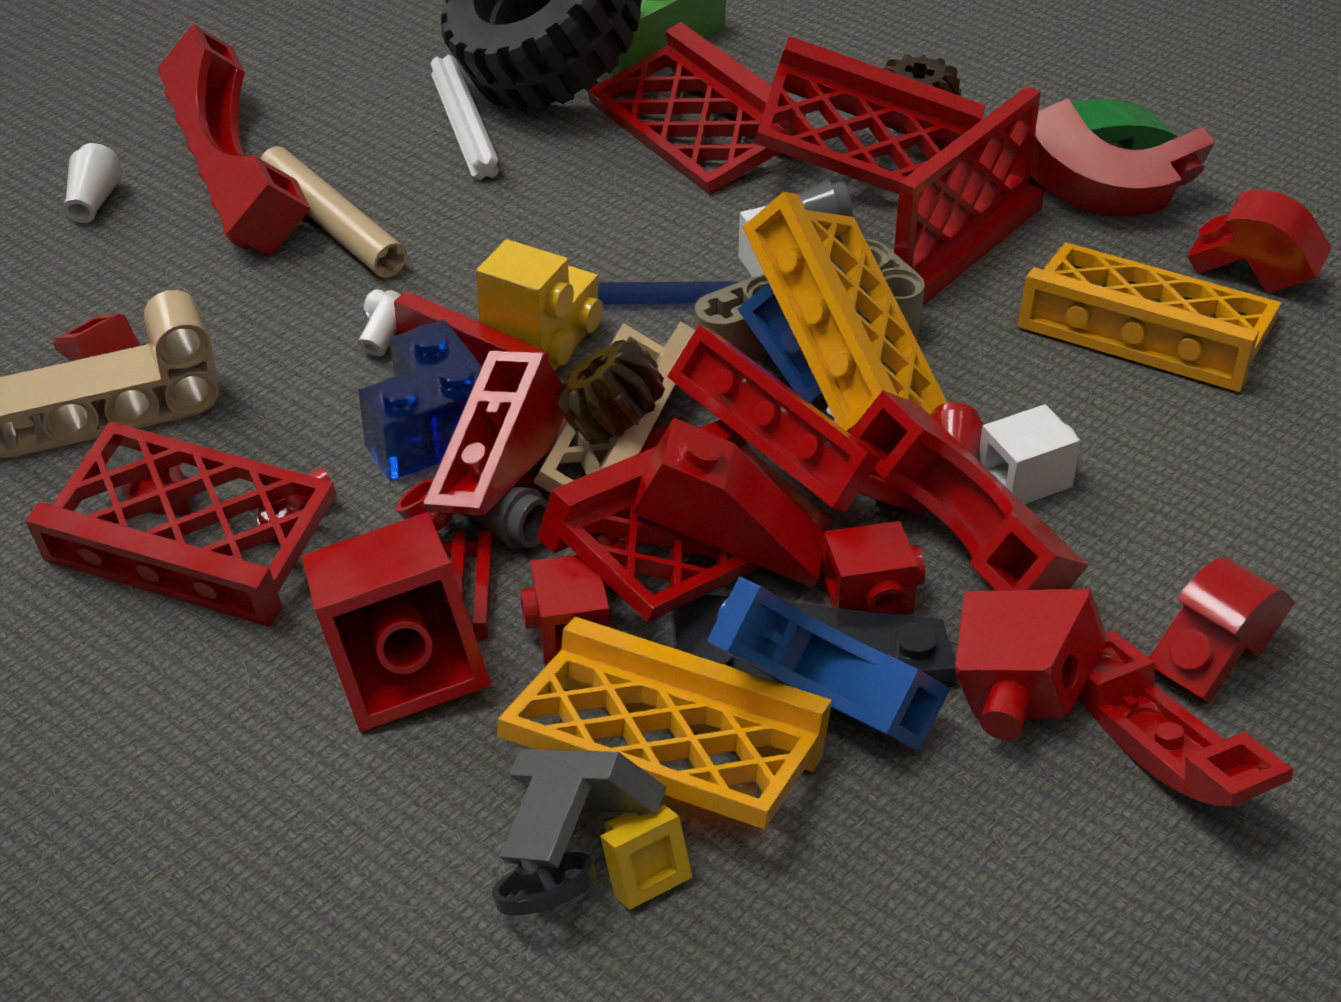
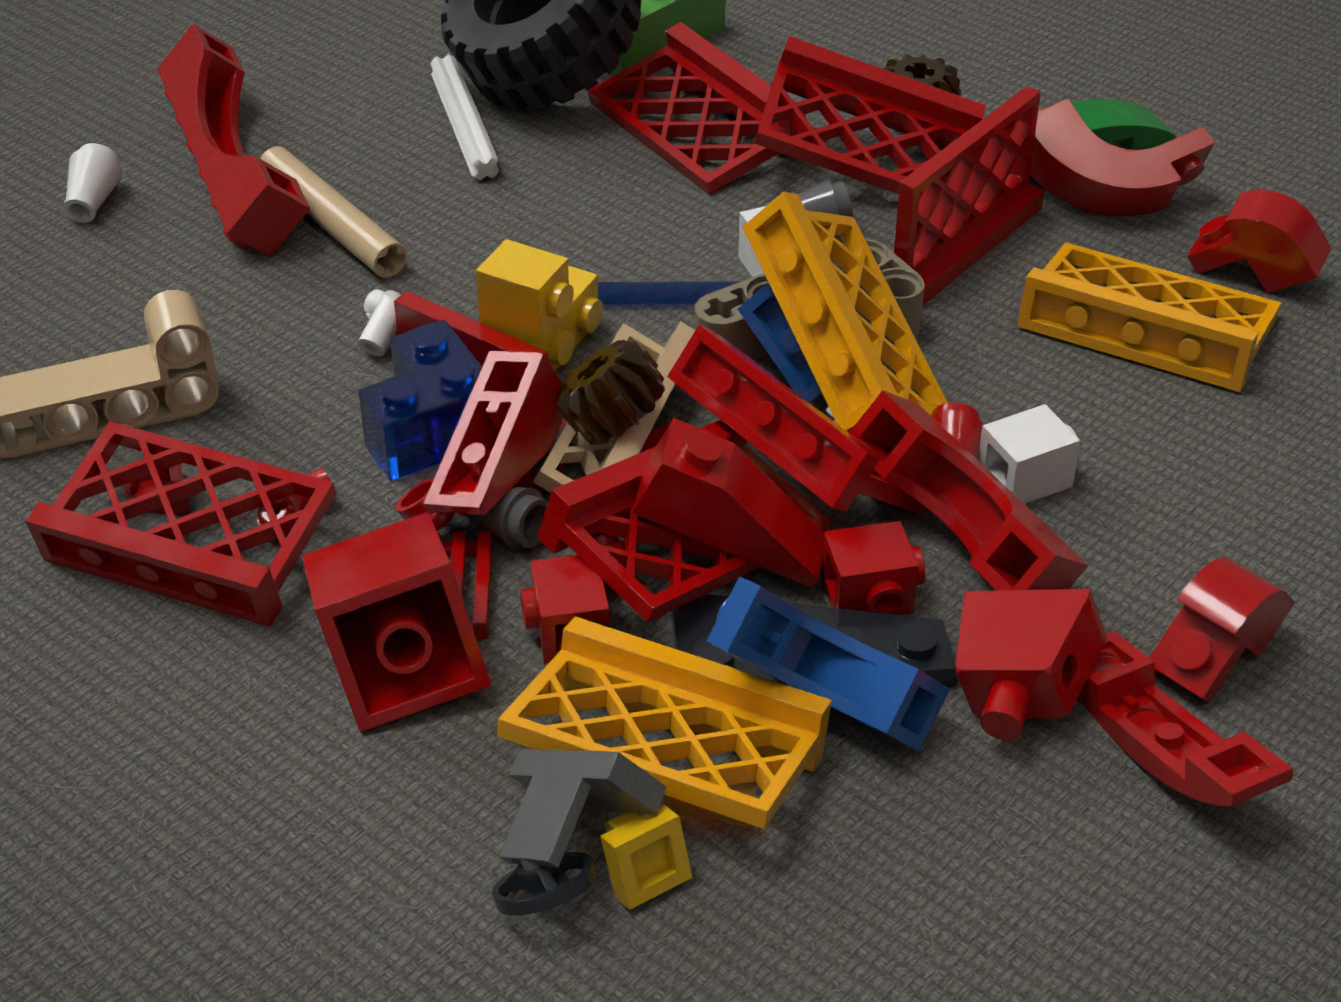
(97, 337): red slope -> none

